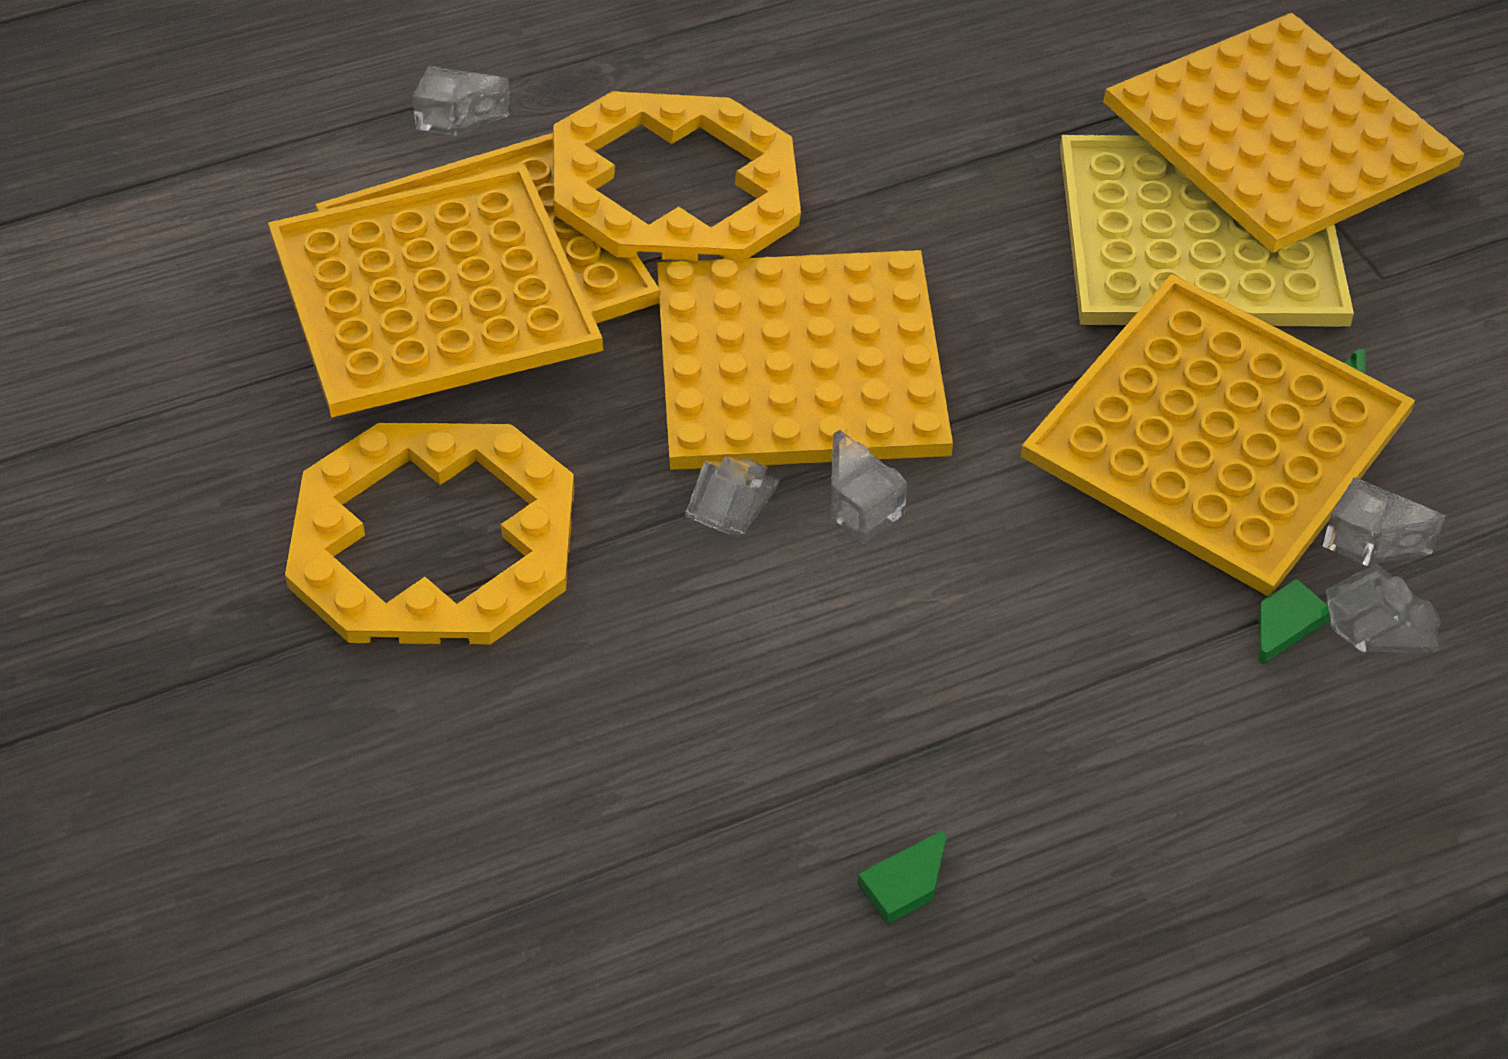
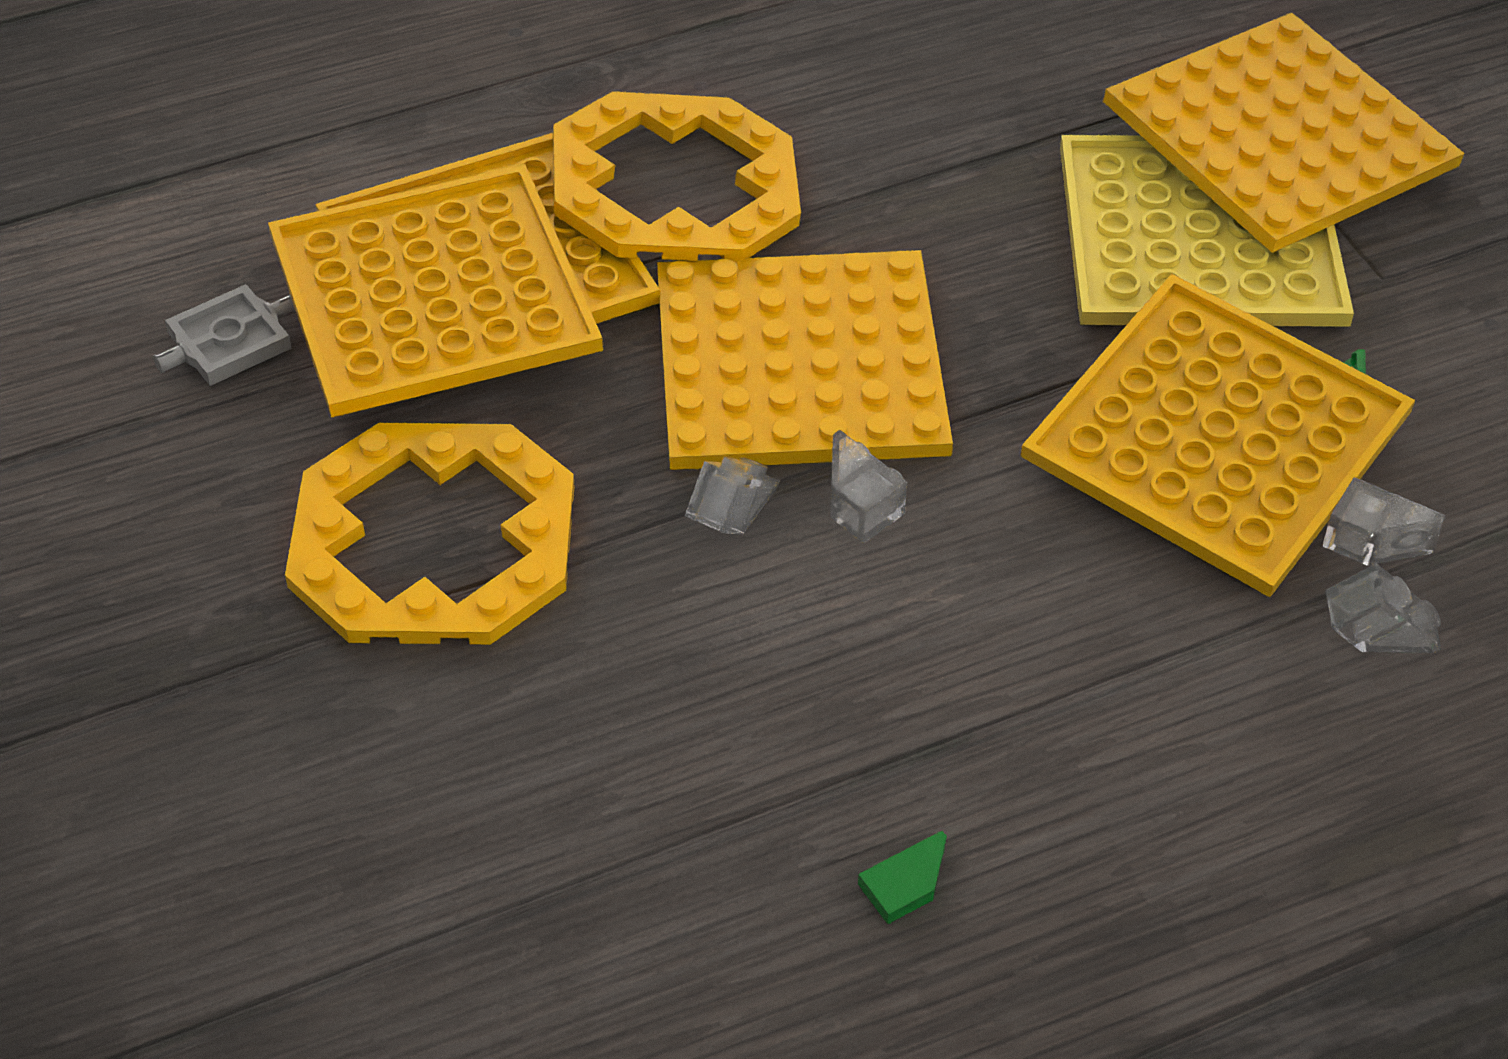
(227, 334): none -> light grey plate
(459, 100): clear slope -> none
(1288, 618): green tile -> none

